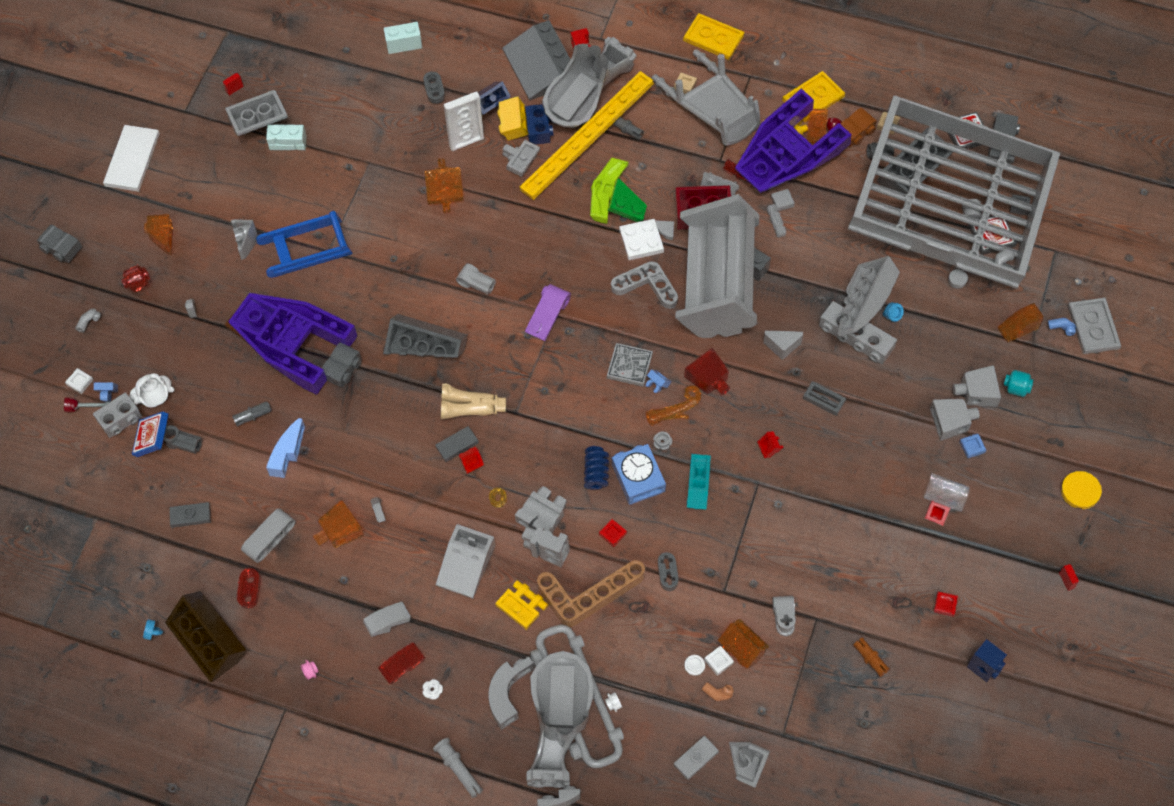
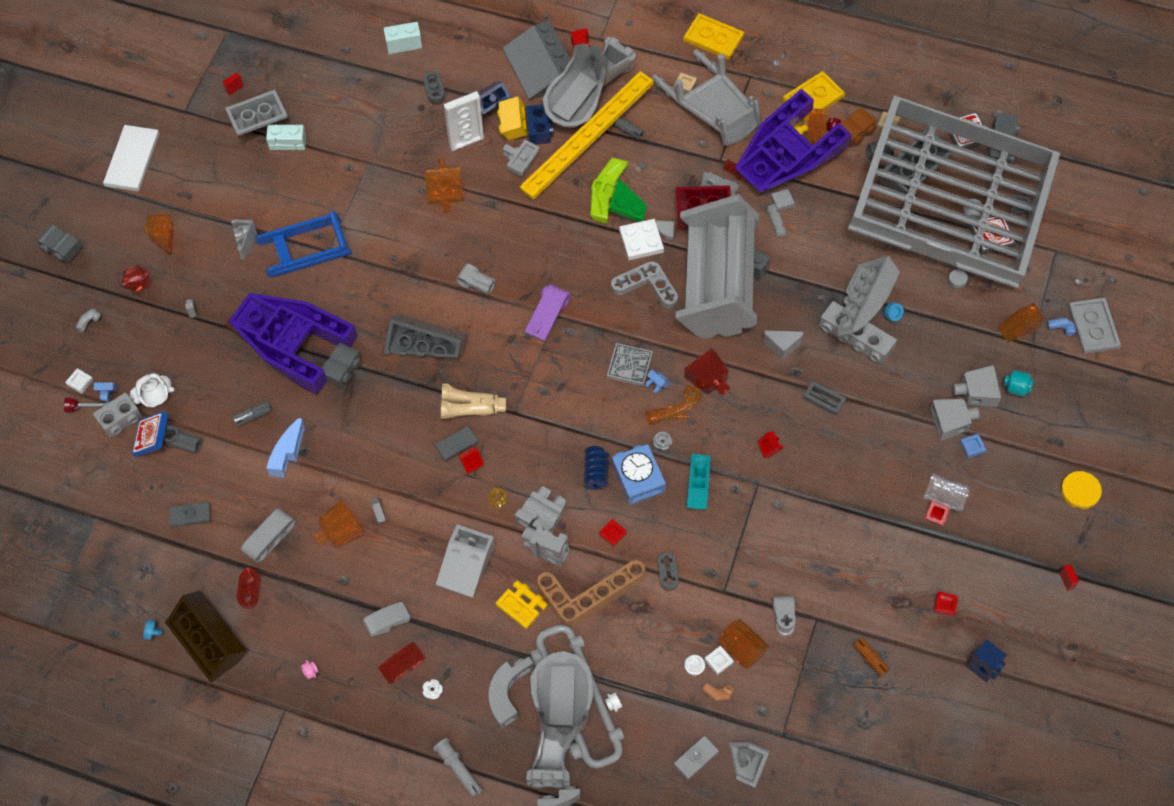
(1004, 256): light grey arm -> none

